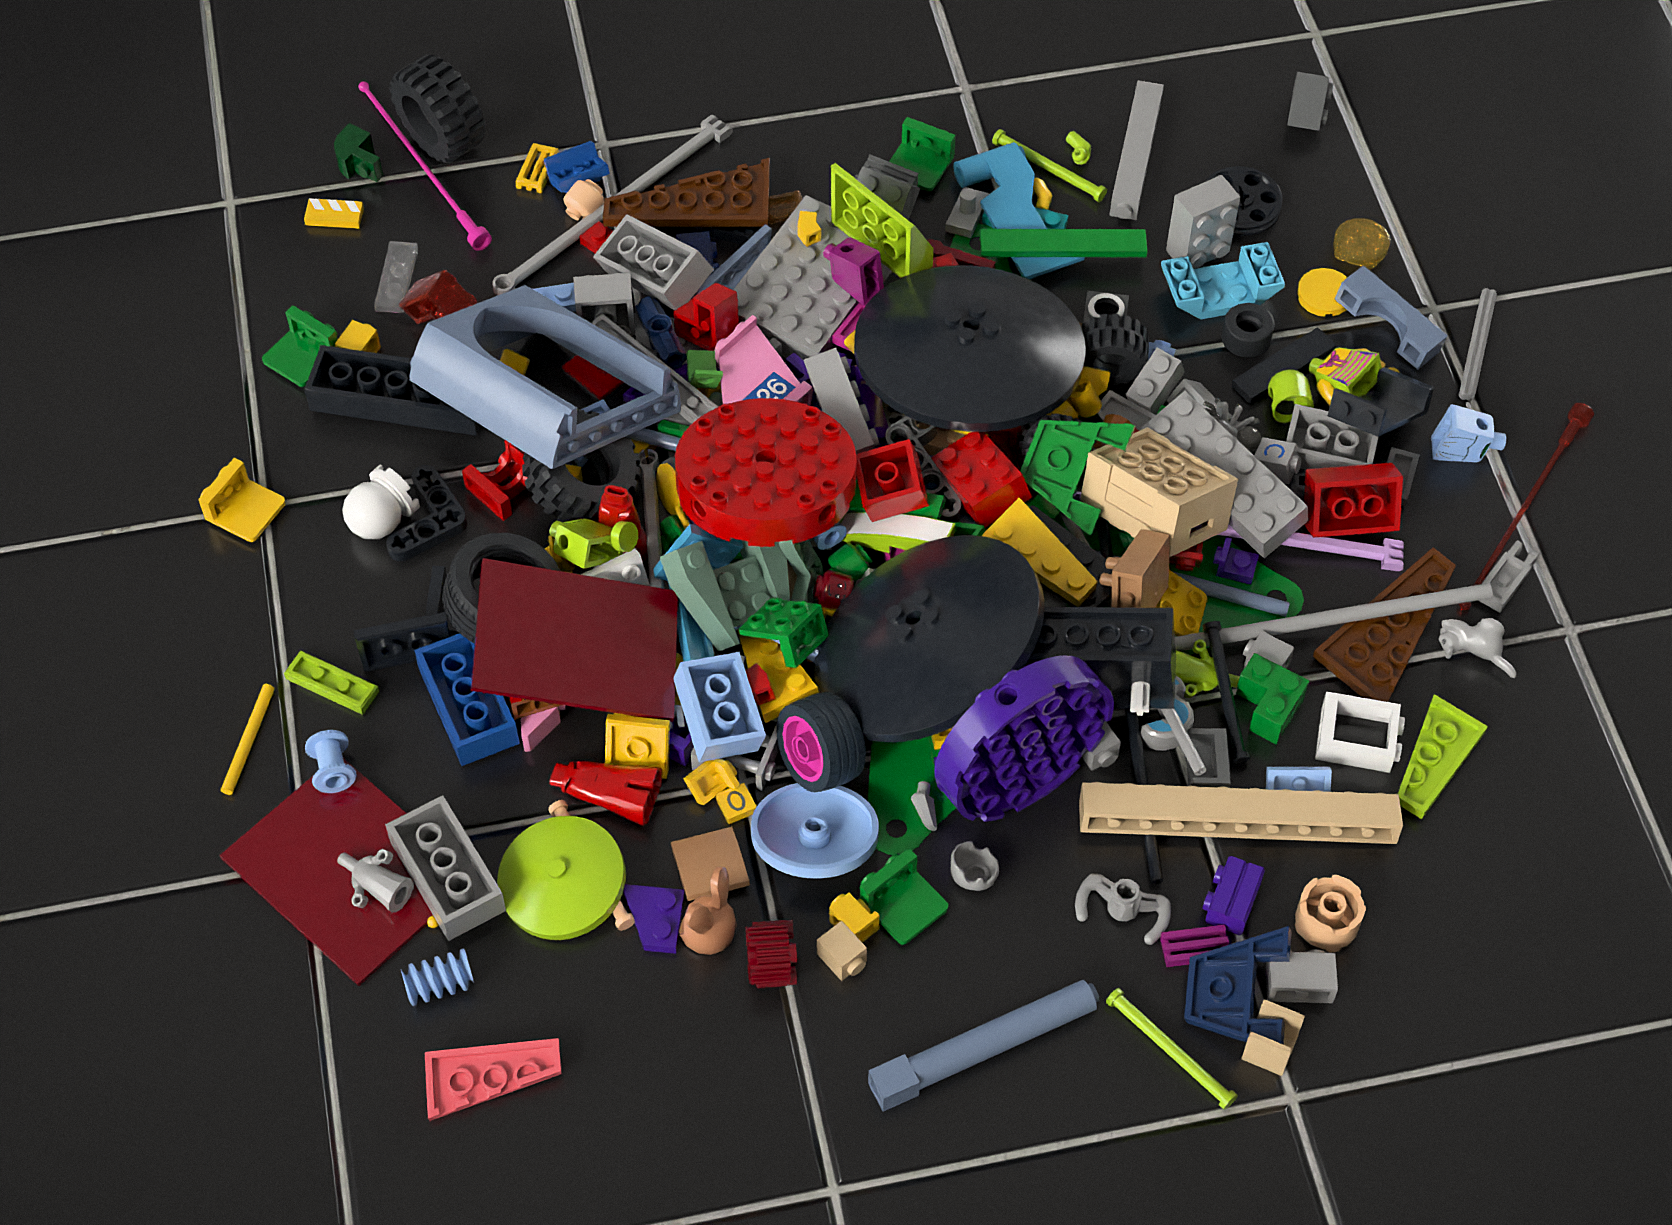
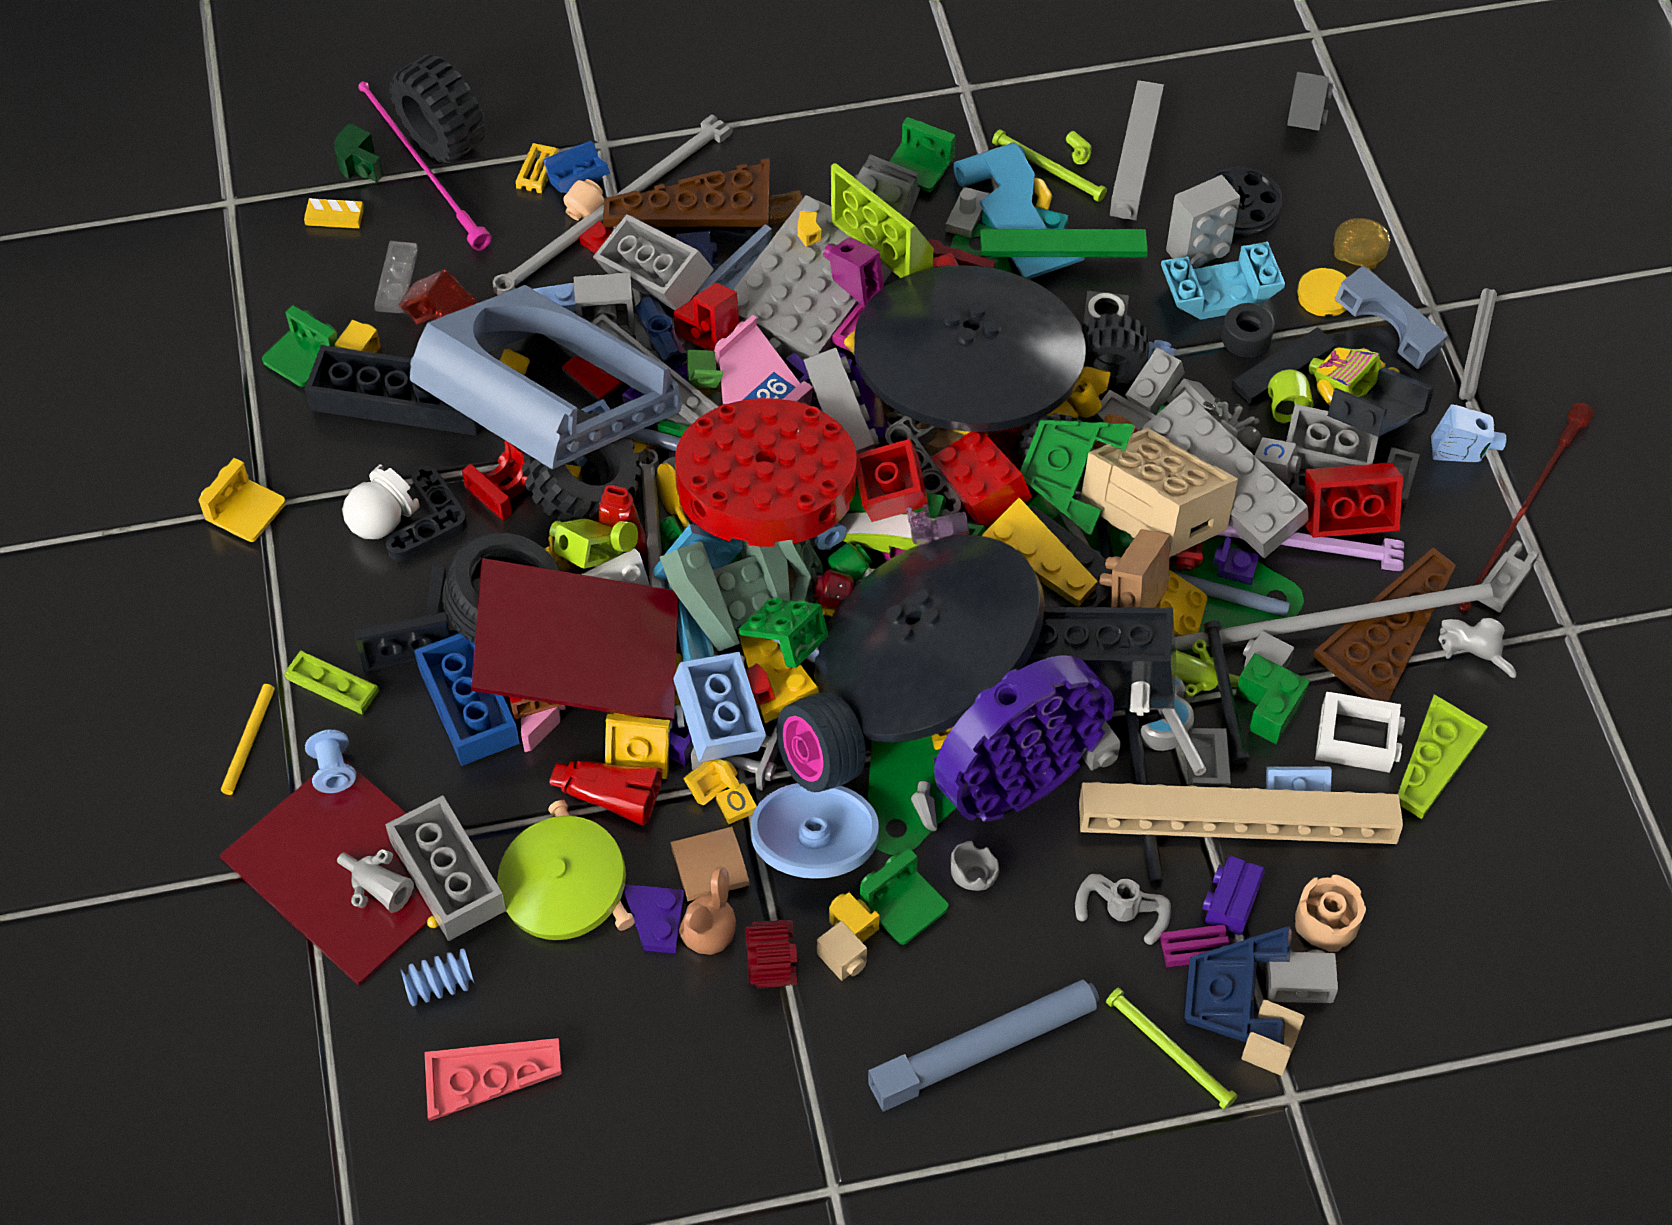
(924, 529): none -> clear purple bar

